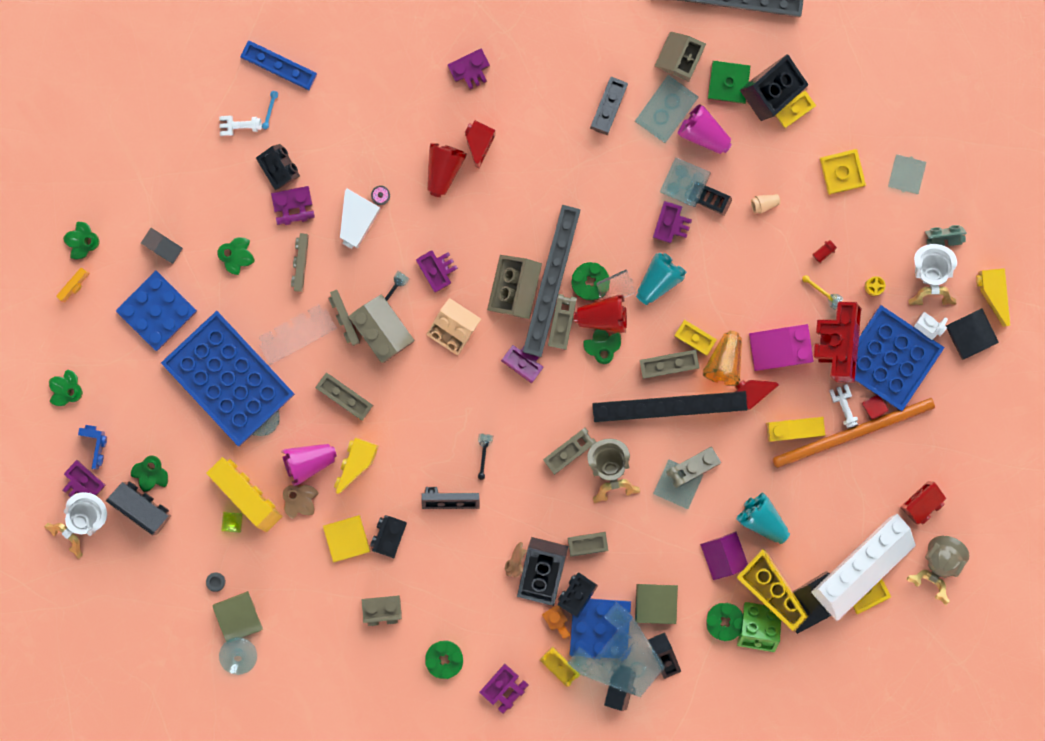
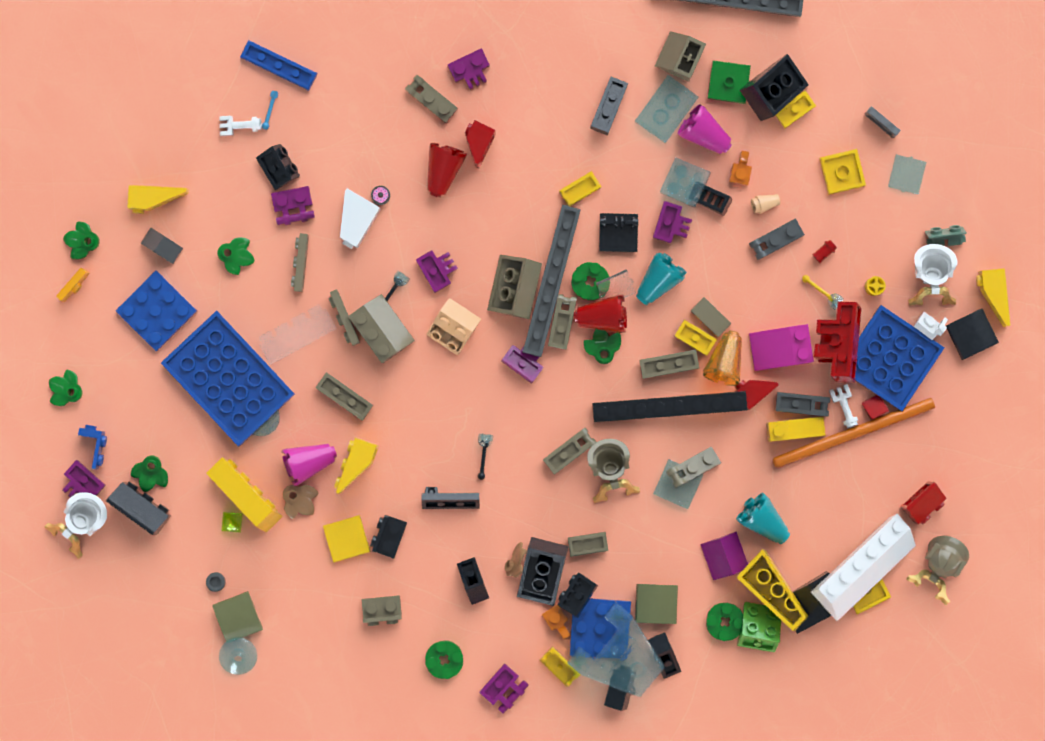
(150, 197): none -> yellow slope
(431, 99): none -> dark tan plate
(473, 581): none -> black slope
(580, 189): none -> yellow tile
(618, 232): none -> black hinge
(711, 317): none -> dark tan tile
(741, 172): none -> orange plate
(777, 238): none -> dark grey plate
(801, 404): none -> dark grey plate
(882, 122): none -> flat silver tile

